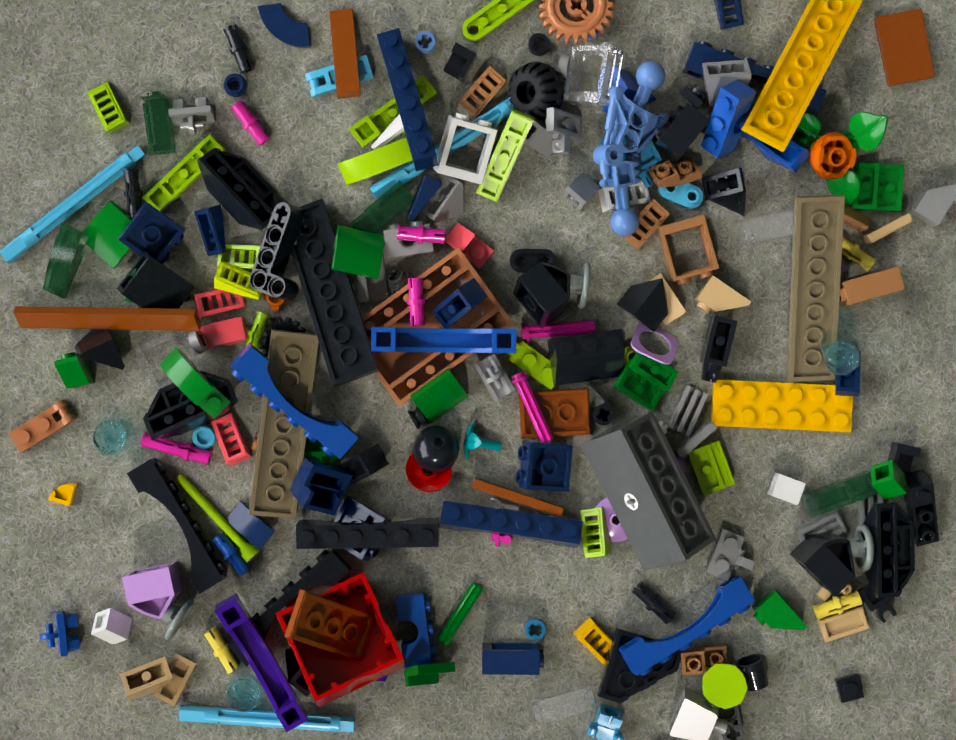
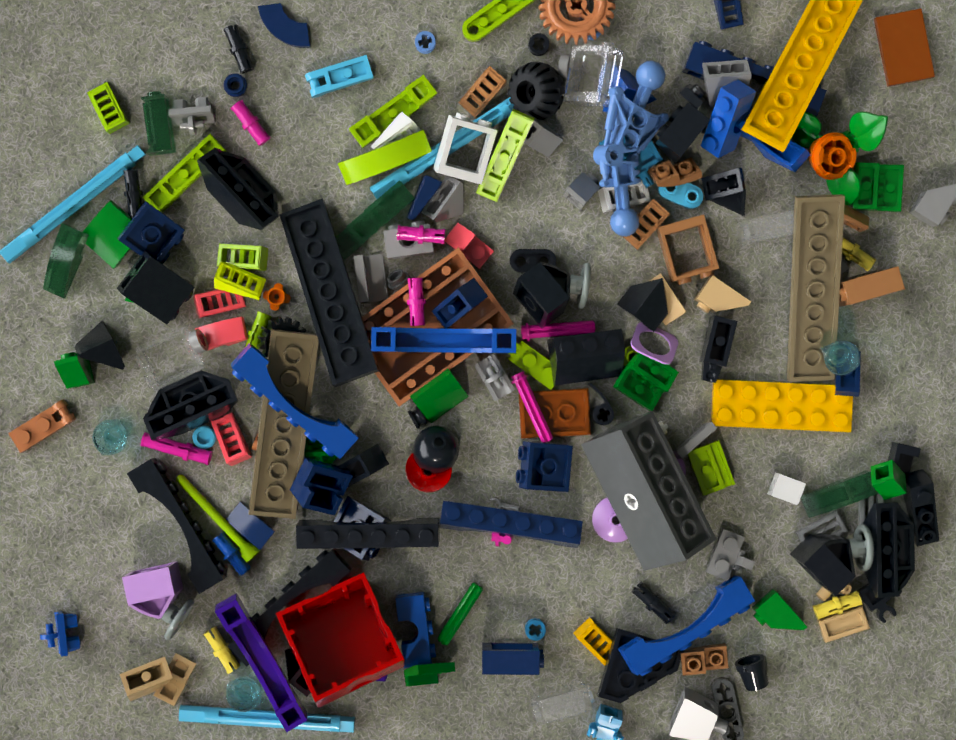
(64, 494): yellow tile -> none
(108, 318): dark orange tile -> none
(111, 626): white panel -> none
(194, 383): green arch -> none
(212, 229): dark blue slope -> none
(284, 222): black beam -> none
(329, 625): dark orange tile -> none
(345, 53): dark orange tile -> none
(358, 252): green slope -> none
(407, 99): dark blue arch -> none
(460, 62): black panel -> none
(473, 441): teal plant -> none
(517, 497): dark orange tile -> none
(564, 128): light grey hinge -> none
(588, 542): lime slope -> none
(687, 432): light grey tile -> none
(724, 685): lime hat -> none
(849, 688): black plate -> none
(887, 229): tan tile -> none

